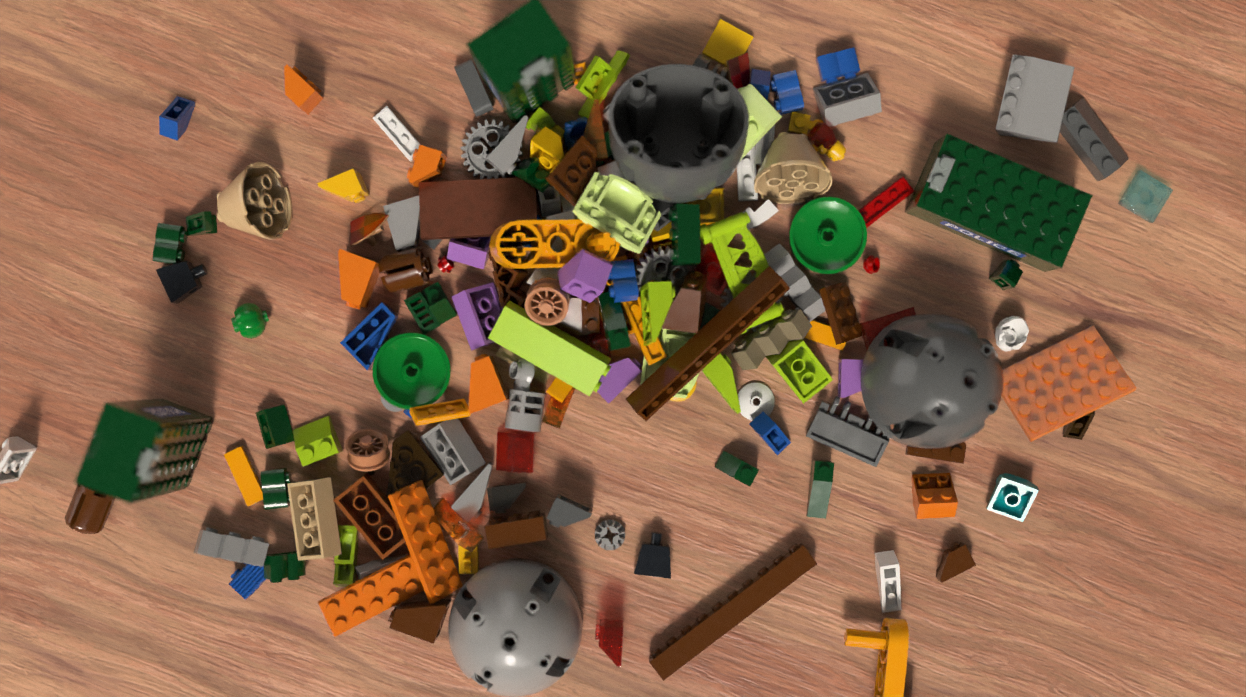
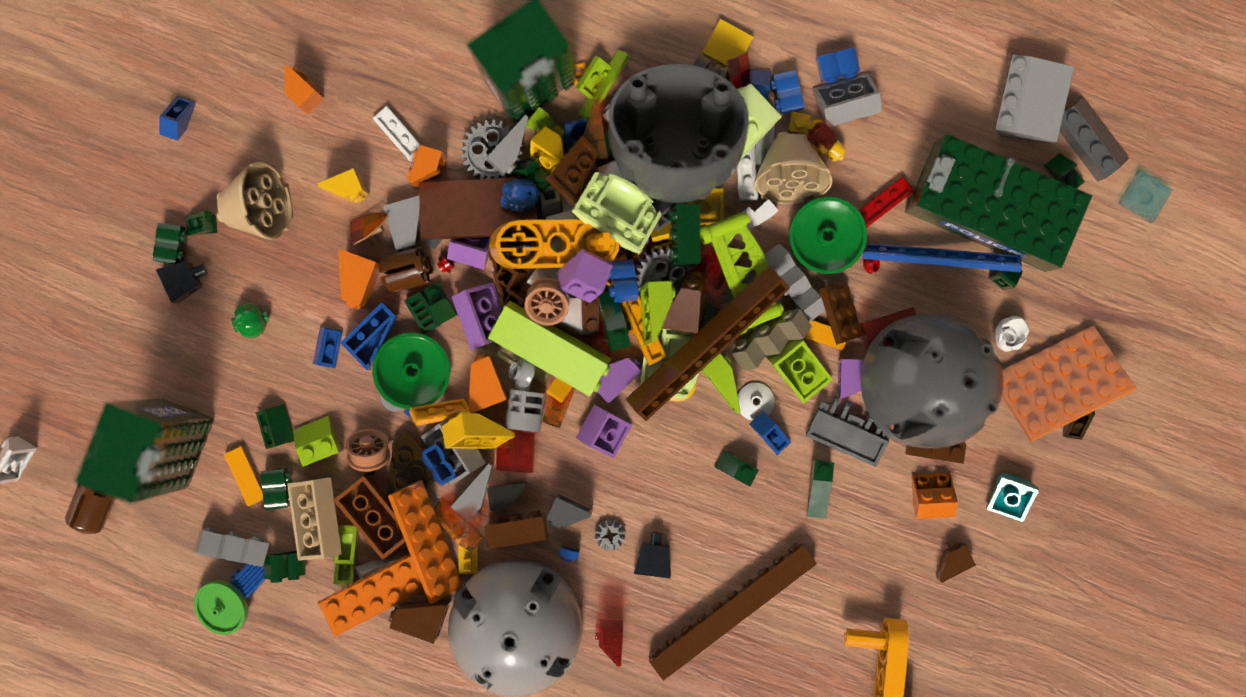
(221, 607): none -> bright green piece
(327, 347): none -> blue slope
(435, 460): none -> blue brick
(473, 88): dark grey beam -> none
(474, 432): none -> yellow slope
(516, 195): none -> blue hair
(569, 554): none -> blue plate
(603, 431): none -> medium lavender slope
(888, 580): white slope -> none
(942, 257): none -> blue tile
(999, 192): none -> clear hinge
(1063, 170): none -> dark green slope

